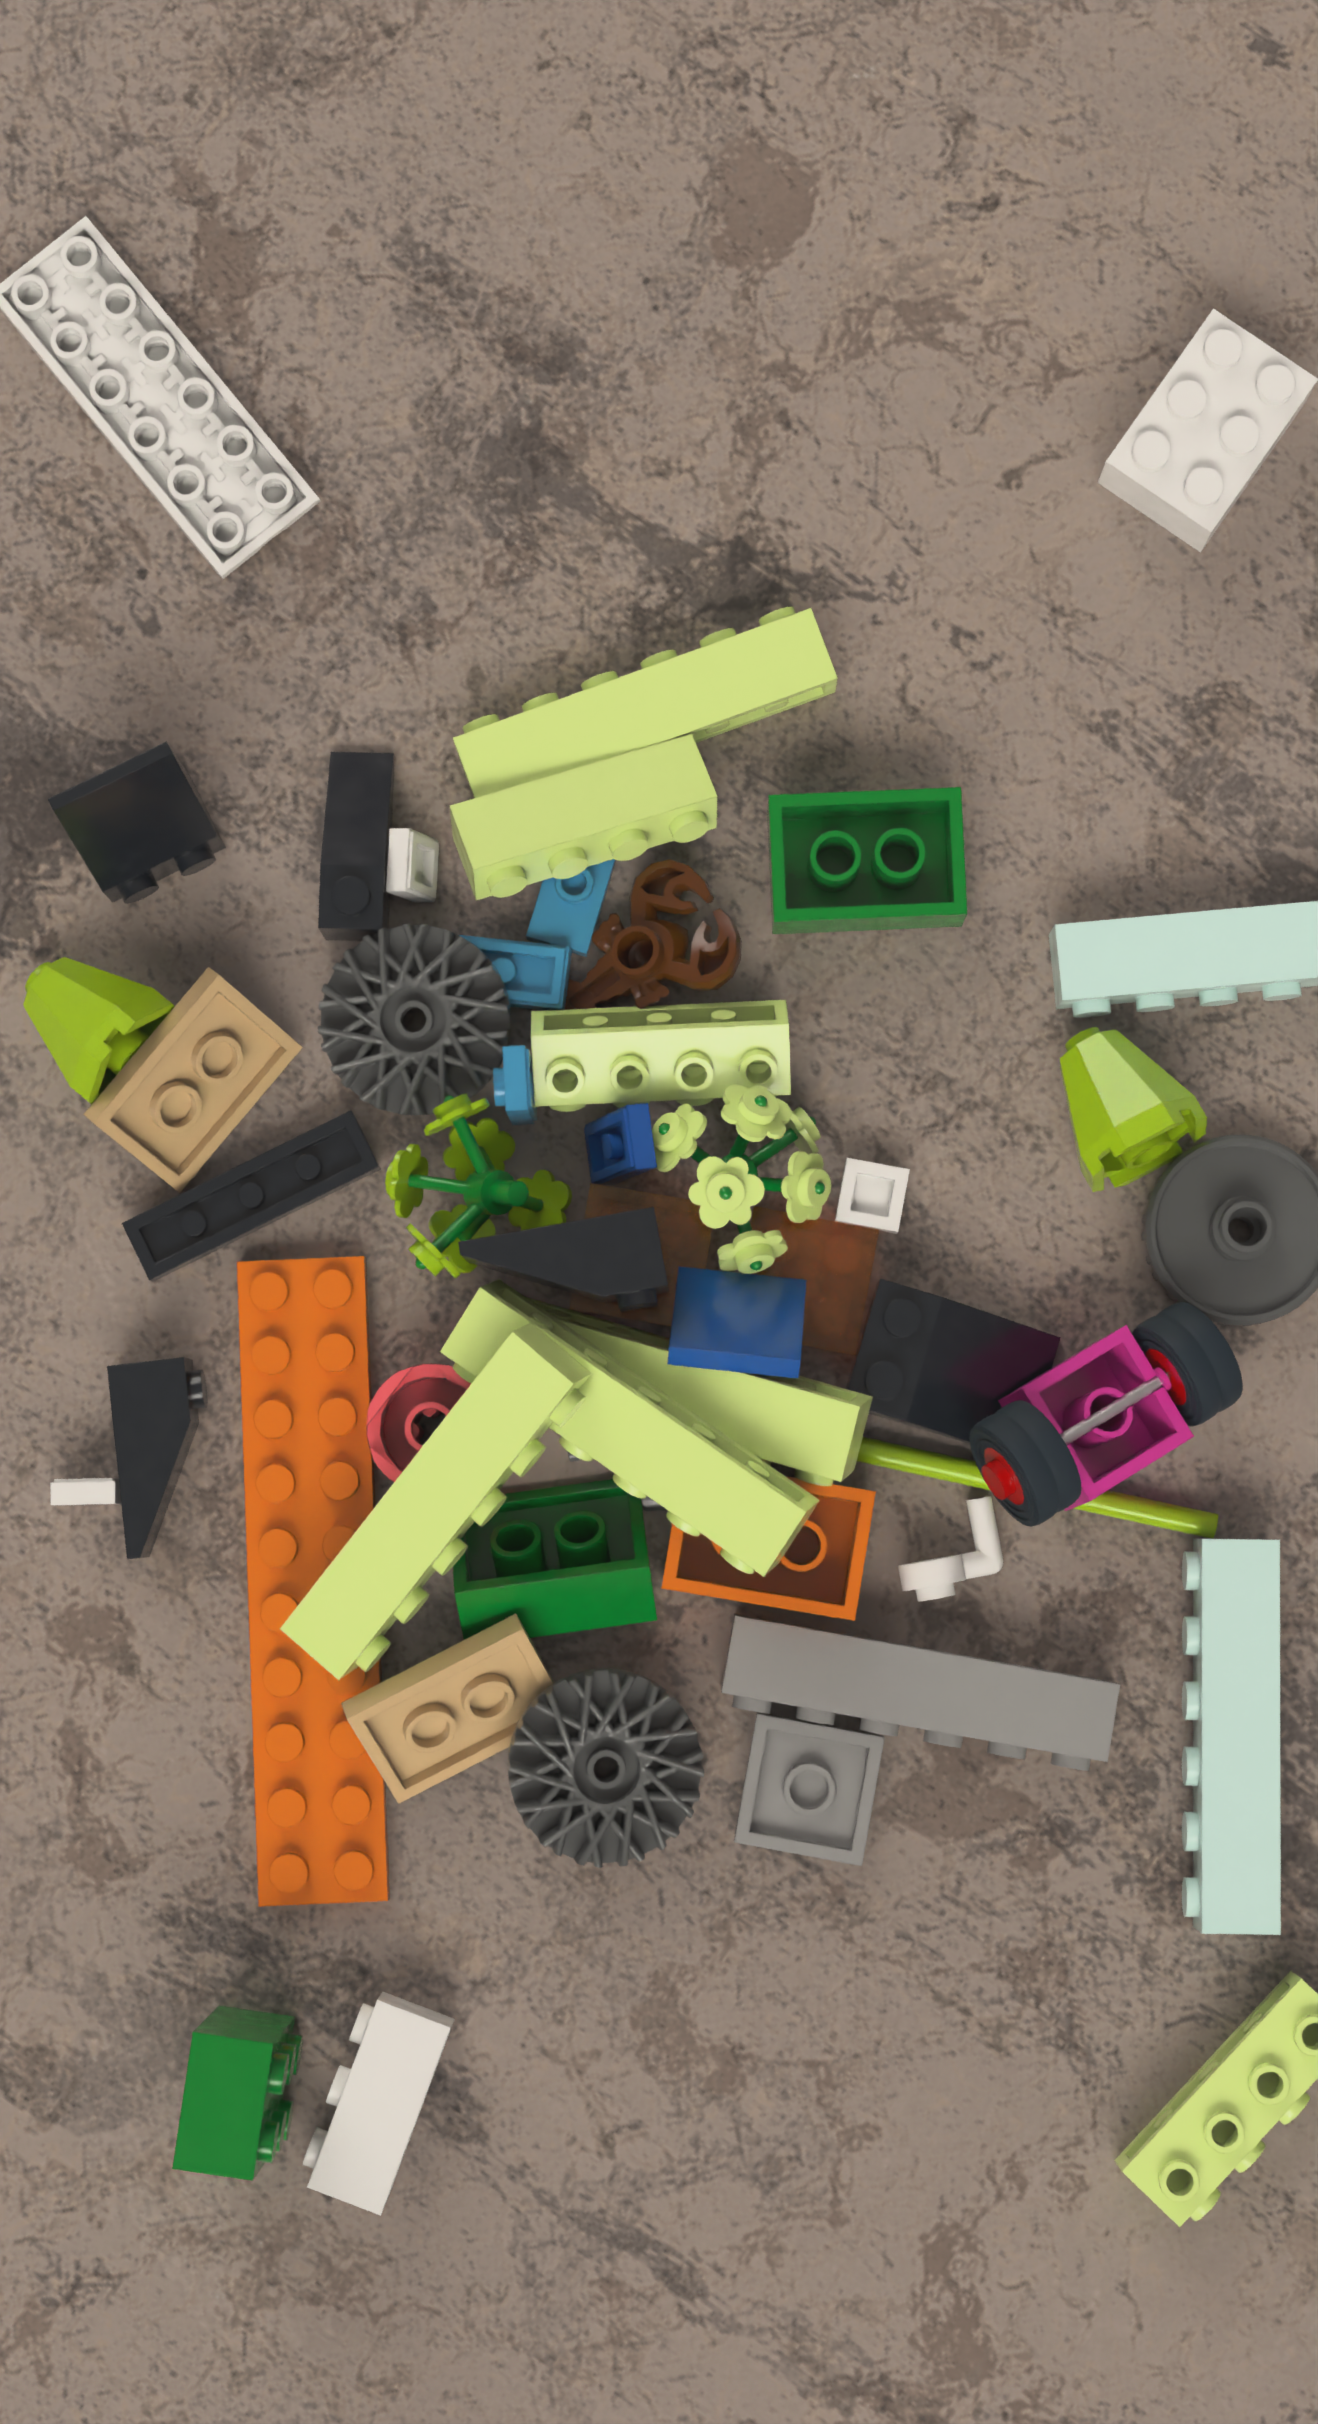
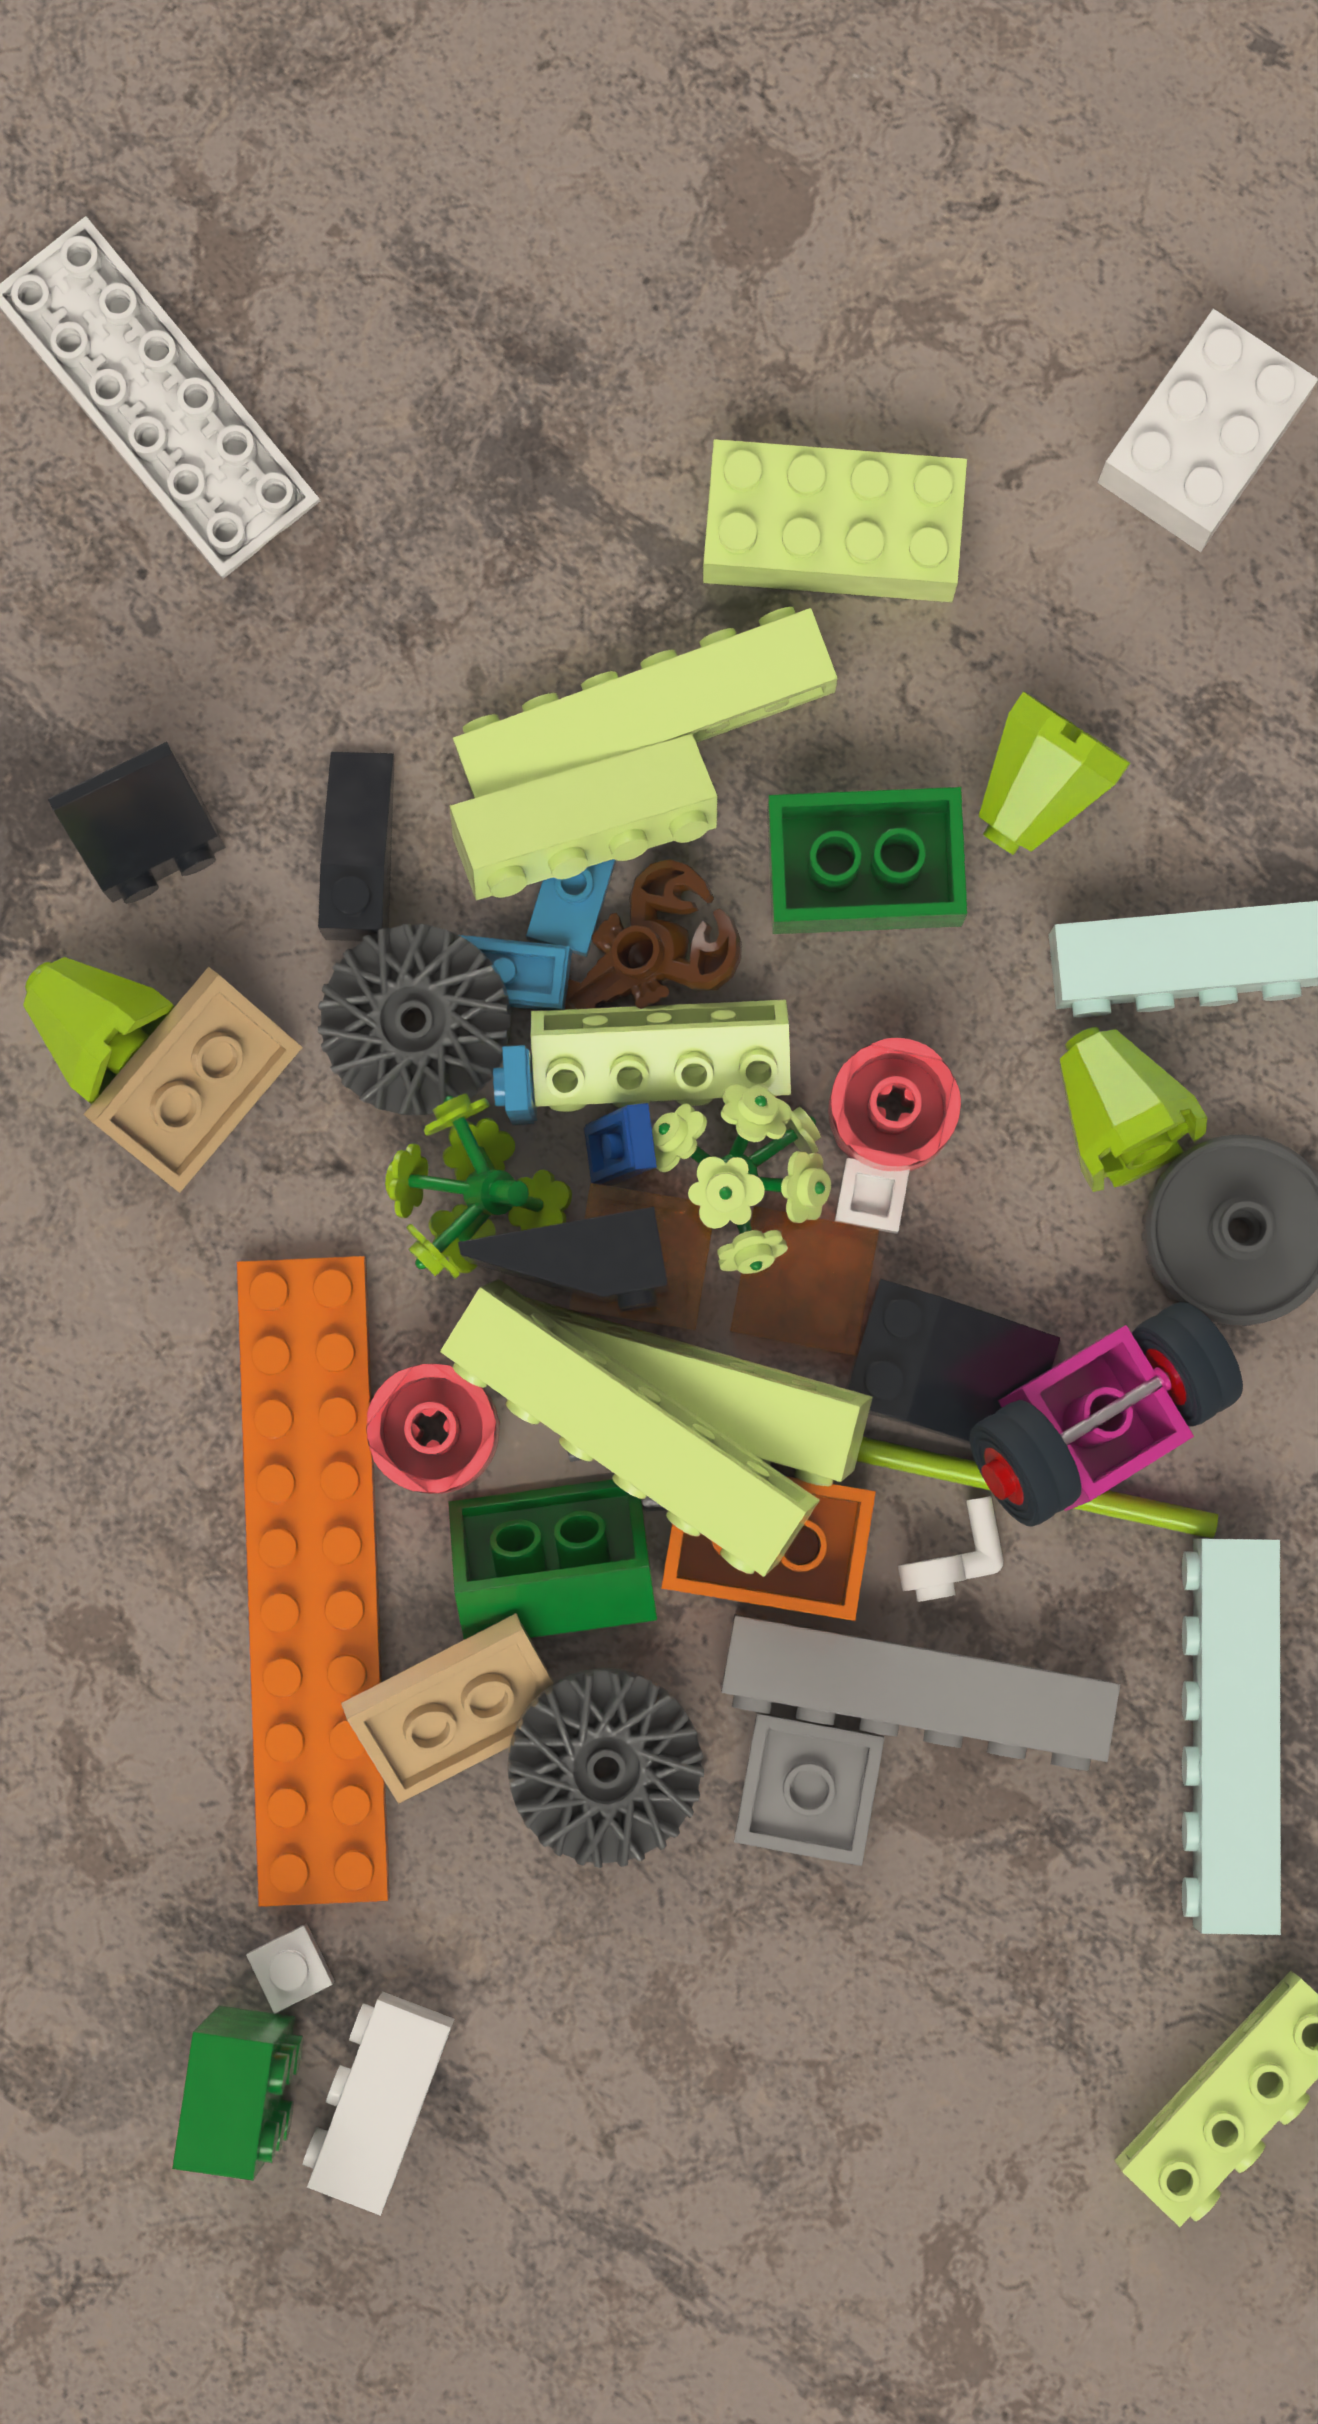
(85, 1491): white tile -> none
(153, 1430): black slope -> none
(251, 1196): black plate -> none
(290, 1968): none -> white plate
(412, 865): white tile -> none
(436, 1501): yellowish green brick -> none
(737, 1322): blue tile -> none
(834, 520): none -> yellowish green brick
(925, 1088): none -> coral brick
(1043, 776): none -> lime cone

